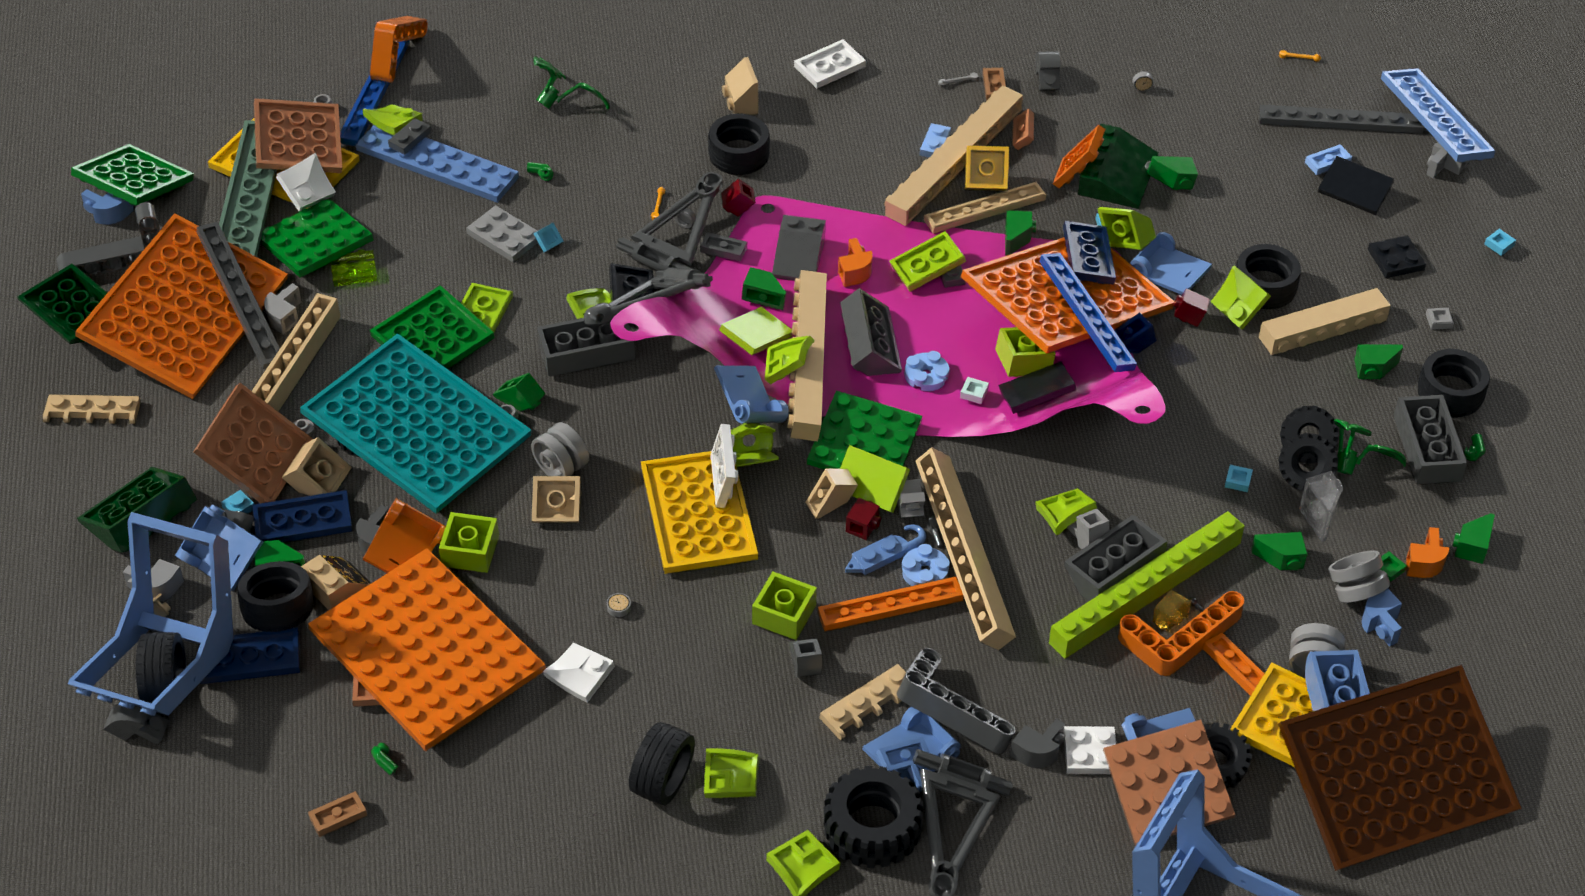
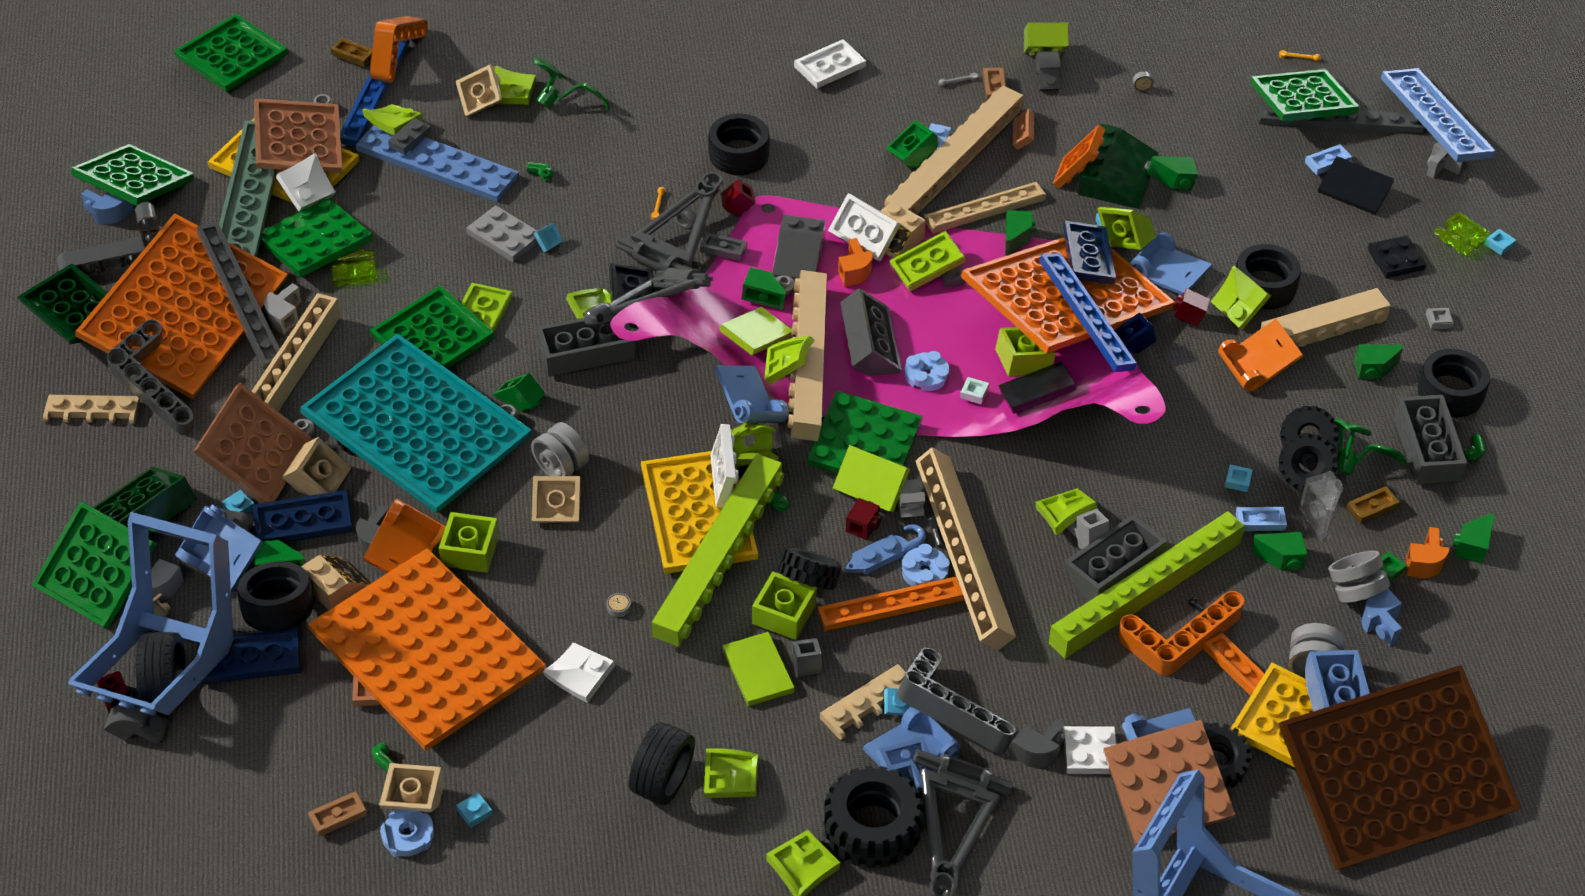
(90, 566): none -> green plate
(114, 683): none -> dark red brick
(146, 380): none -> dark grey beam
(231, 52): none -> green plate
(352, 52): none -> pearl gold plate
(410, 844): none -> light blue plate
(412, 788): none -> tan slope
(474, 810): none -> medium azure plate
(479, 90): none -> tan slope
(515, 87): none -> lime plate
(717, 551): none -> lime brick
(741, 89): tan slope -> none
(758, 669): none -> lime tile
(779, 502): none -> green arm
(787, 283): none -> light grey plate
(809, 568): none -> black tyre
(831, 491): tan slope -> none
(866, 224): none -> white plate
(893, 704): none -> medium azure plate
(908, 234): none -> tan slope
(914, 145): none -> green slope
(986, 168): yellow brick -> none
(1045, 37): none -> lime brick
(1171, 610): clear yellow brick -> none
(1260, 356): none -> orange door
(1262, 518): none -> light blue plate
(1304, 95): none -> green plate
(1373, 505): none -> pearl gold plate
(1464, 228): none -> clear neon green plate

